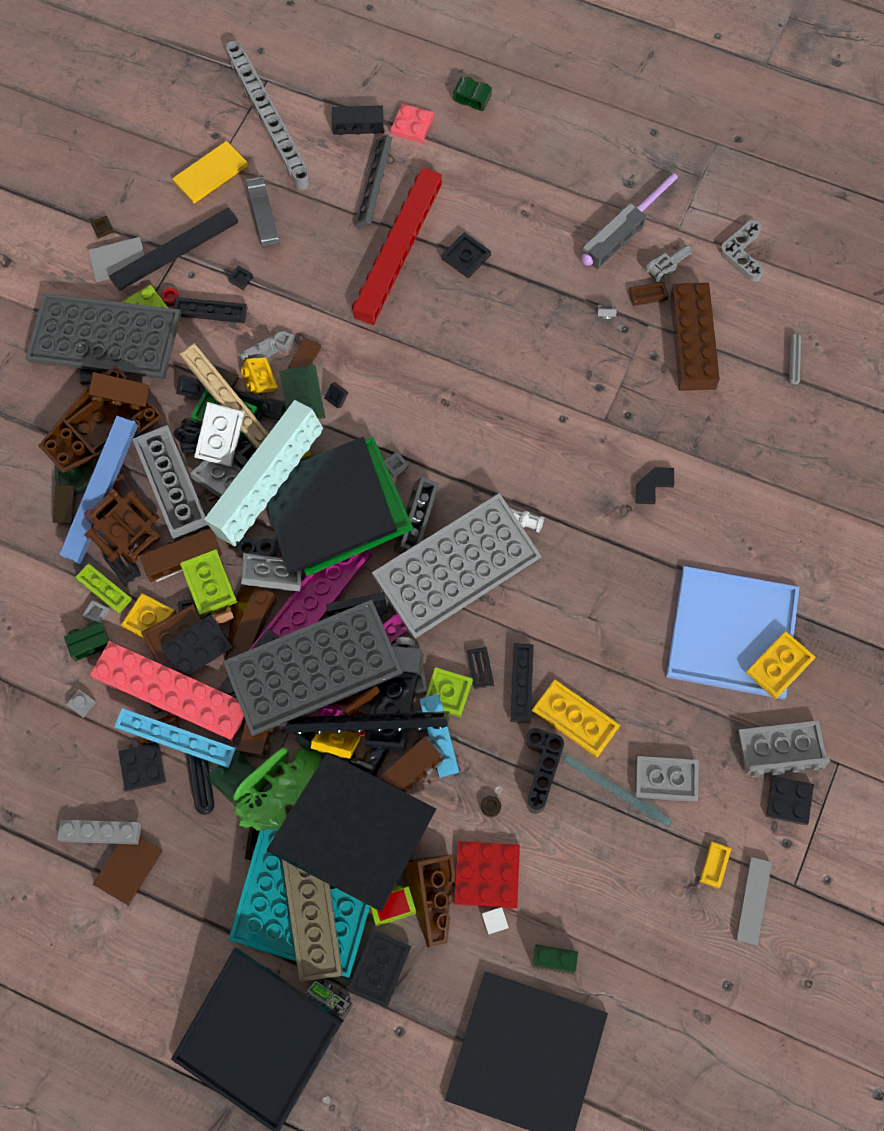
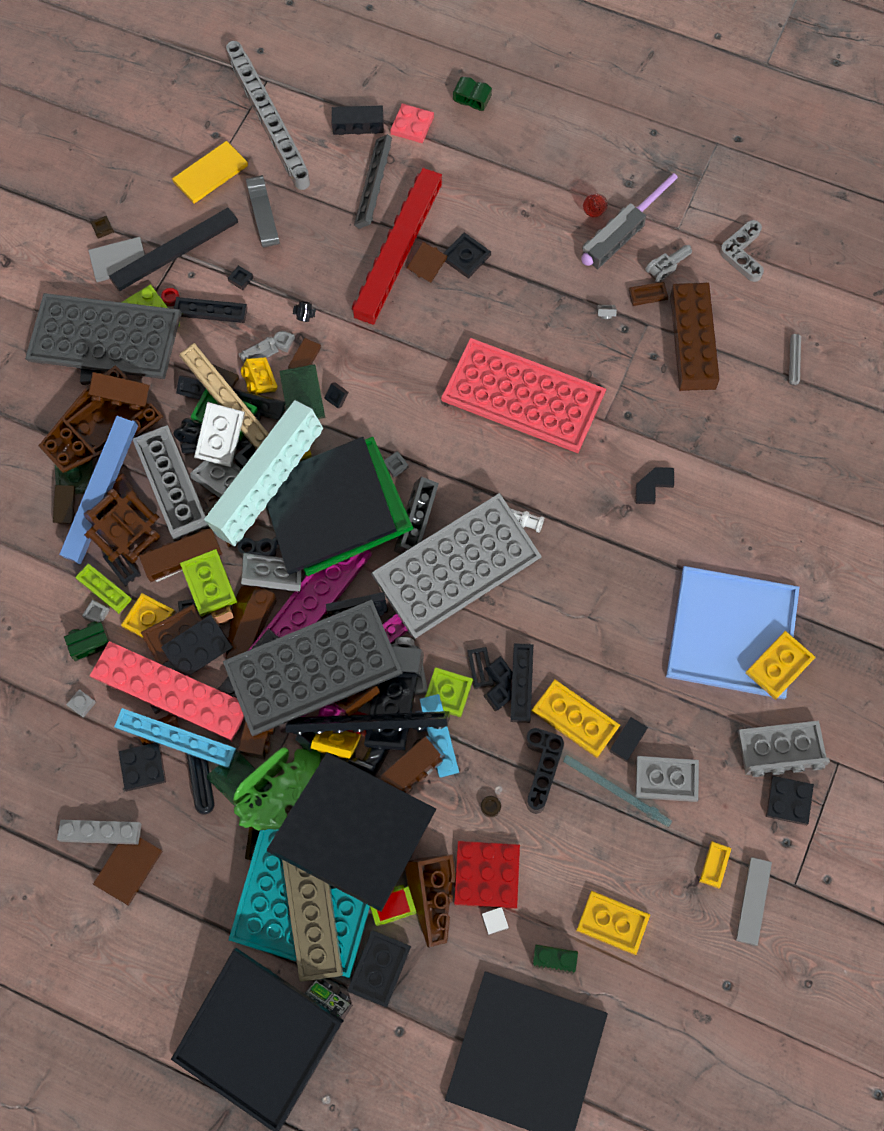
(304, 311): none -> black gear
(427, 262): none -> reddish brown piece
(502, 676): none -> black tile
(524, 395): none -> coral plate
(590, 207): none -> clear red head
(613, 922): none -> yellow tile
(628, 739): none -> black tile

